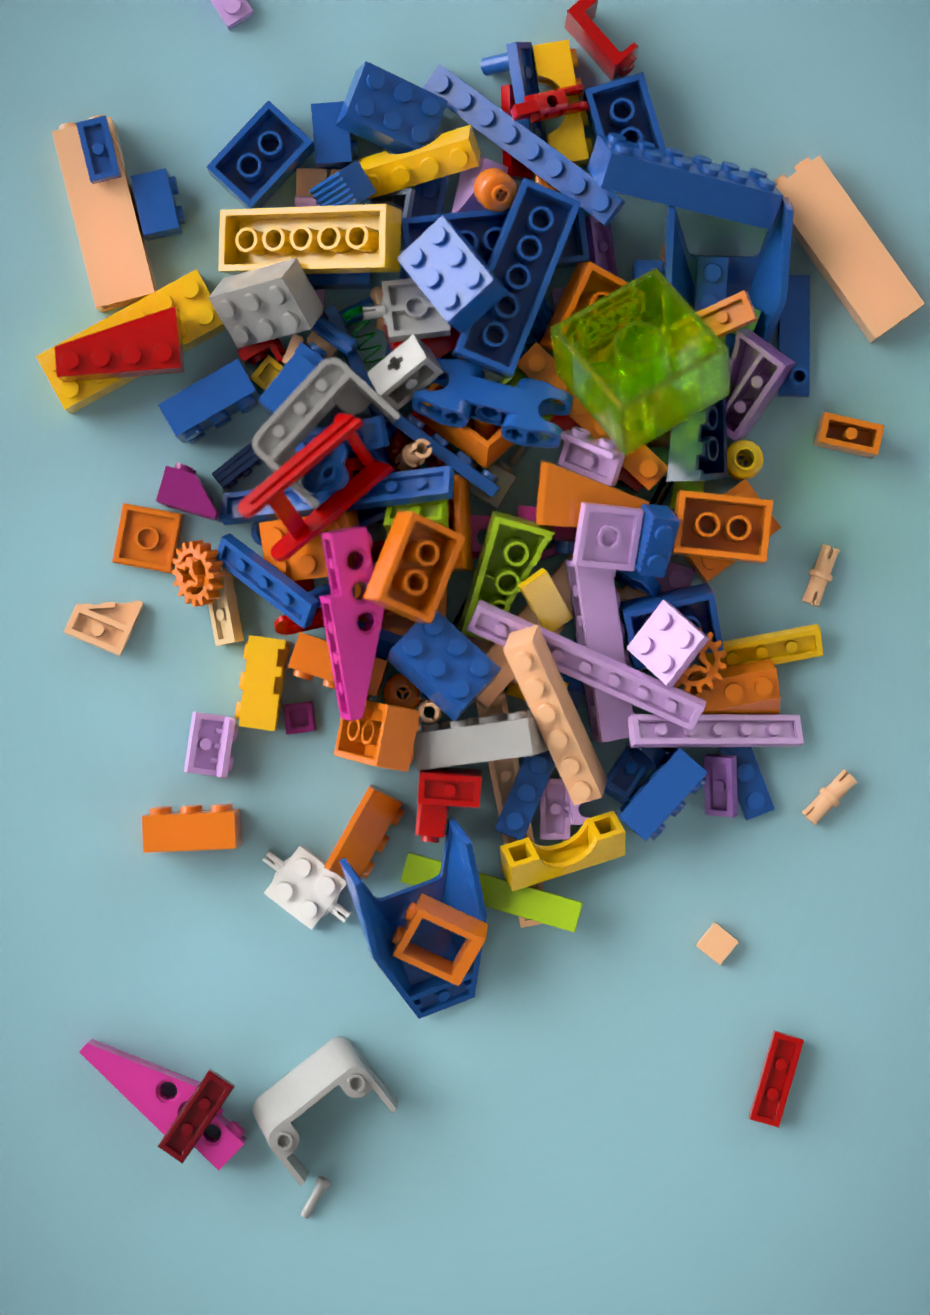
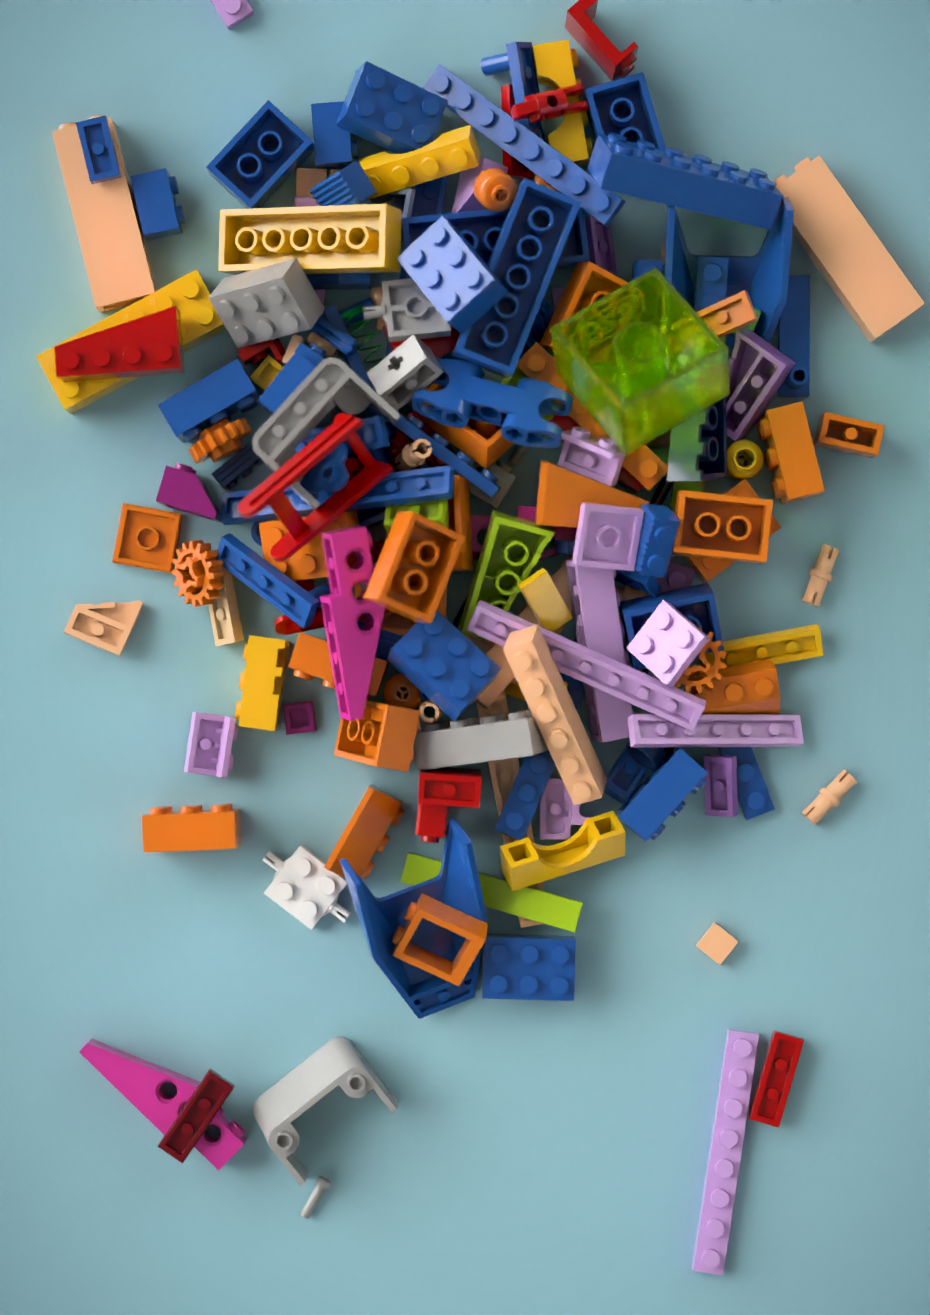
(220, 440): none -> orange gear
(529, 967): none -> blue brick
(725, 1152): none -> lavender plate
(790, 453): none -> orange brick

